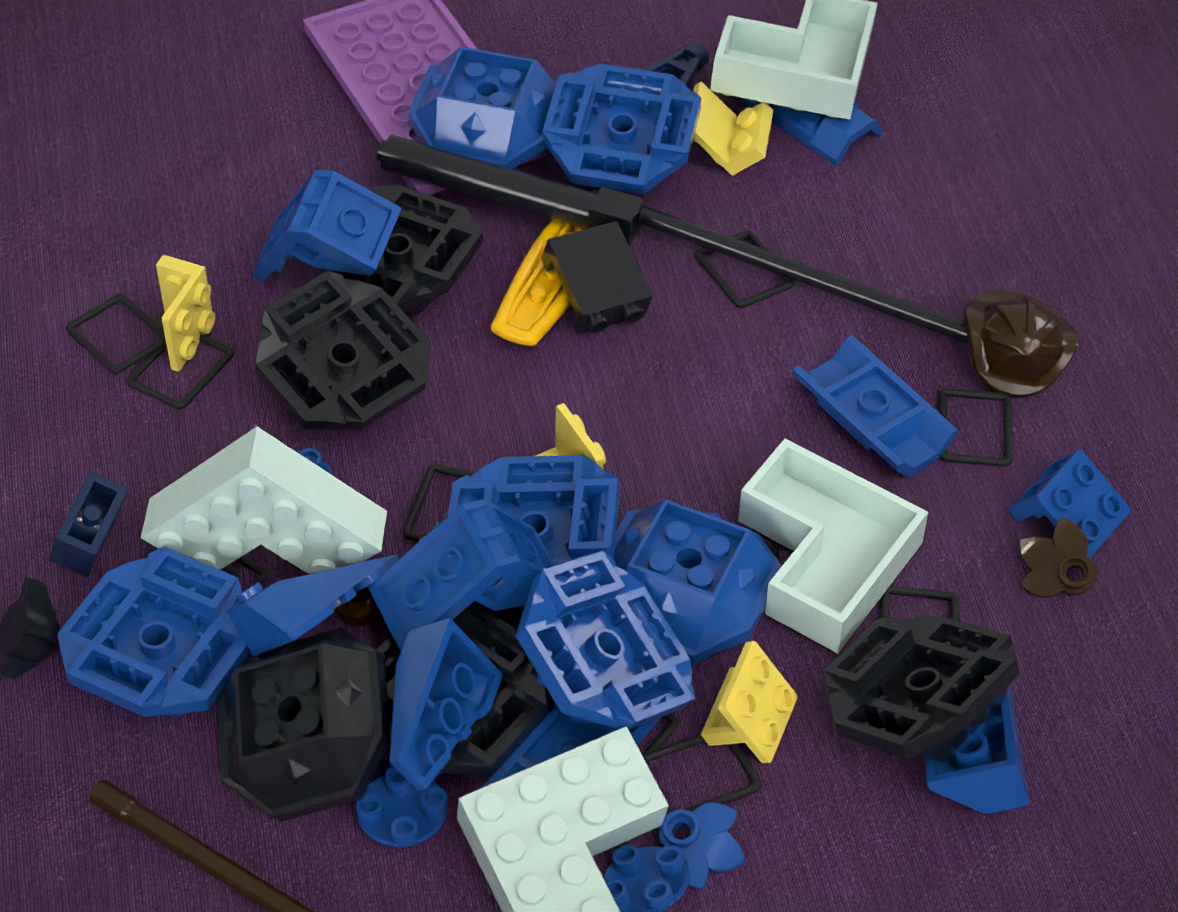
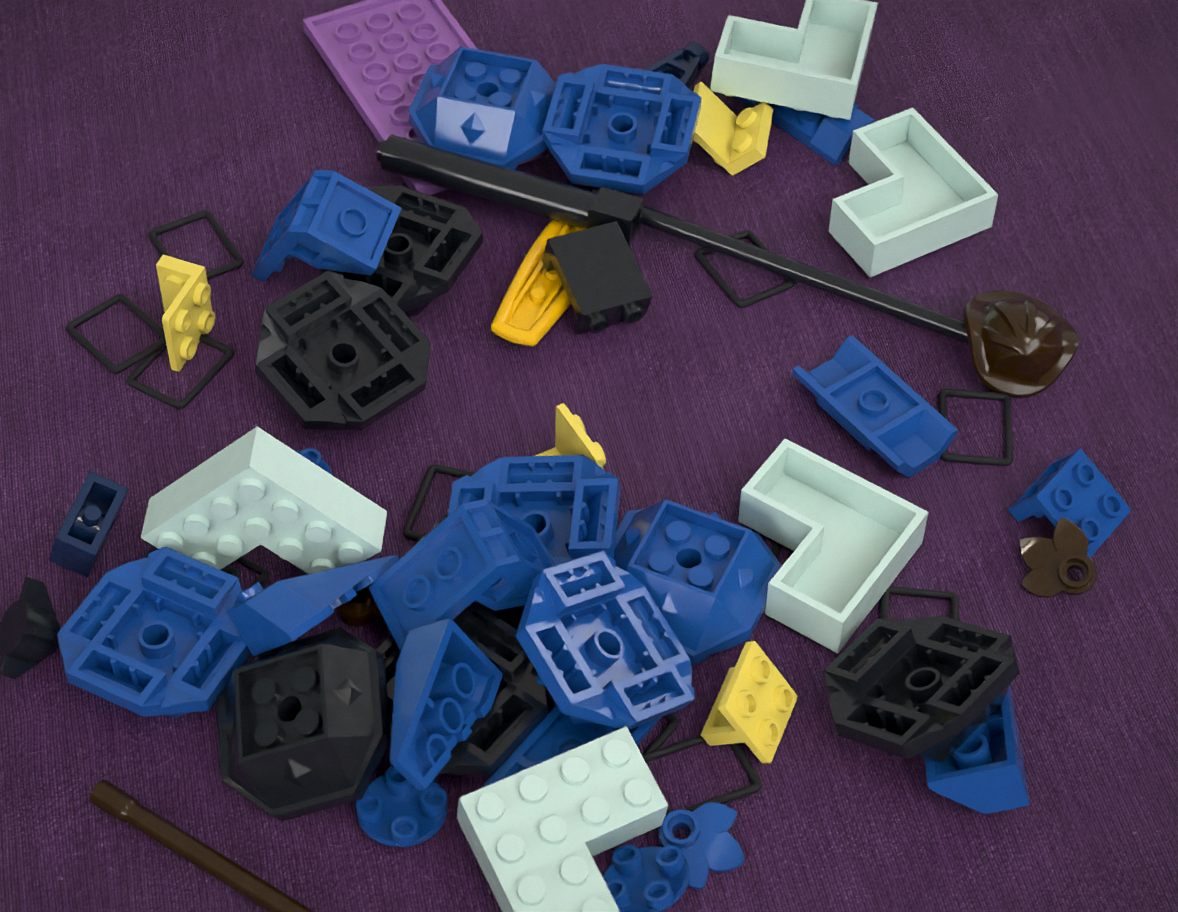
(217, 227): none -> black piece
(915, 198): none -> light aqua piece

